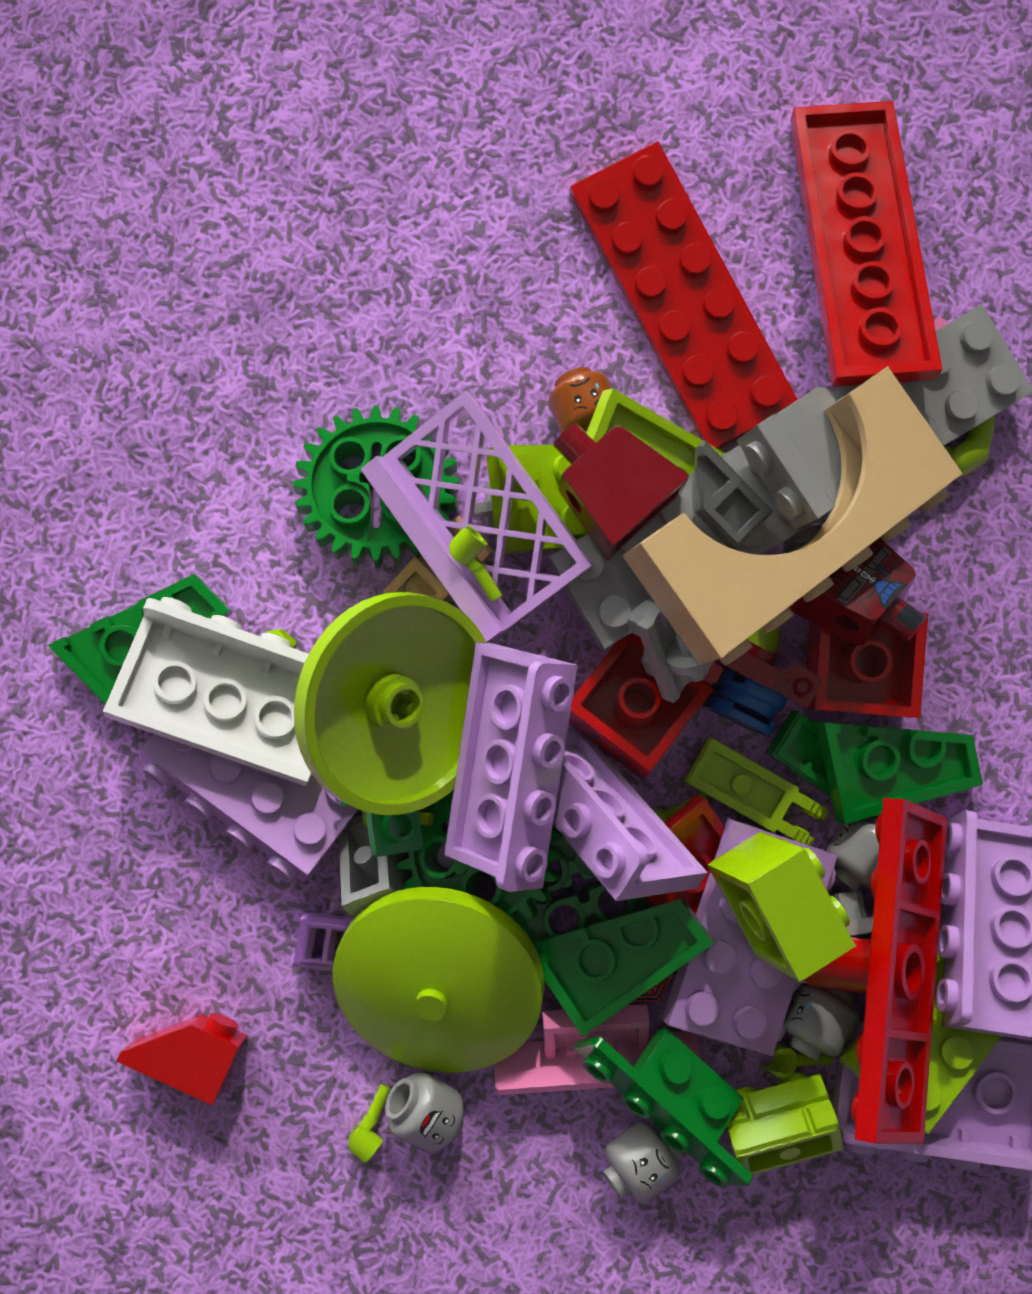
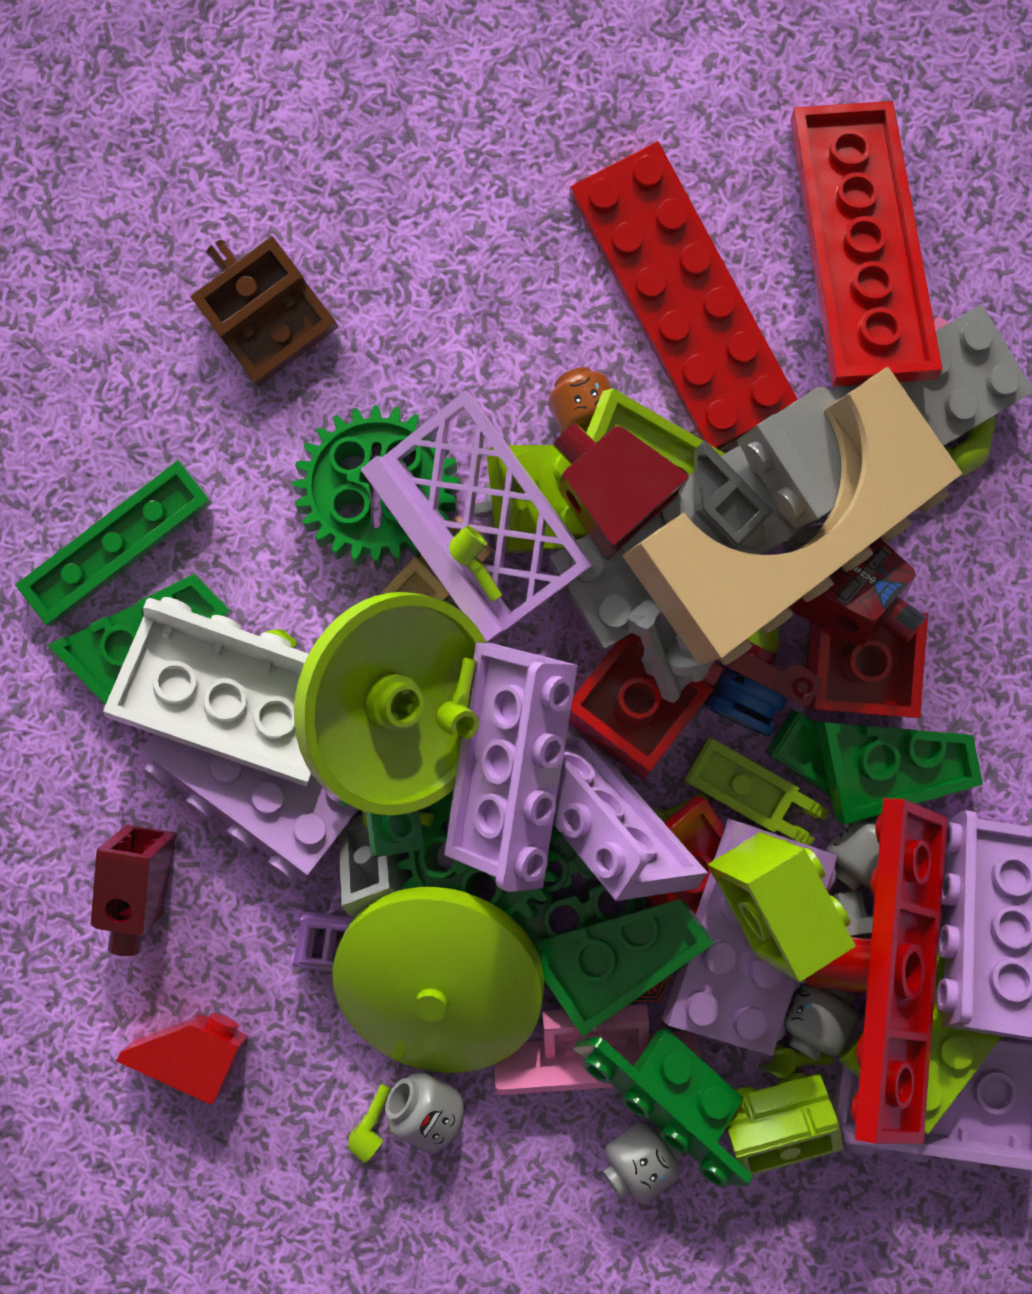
(113, 543): none -> green plate
(131, 885): none -> dark red torso
(262, 308): none -> reddish brown plate
(455, 712): none -> lime hand

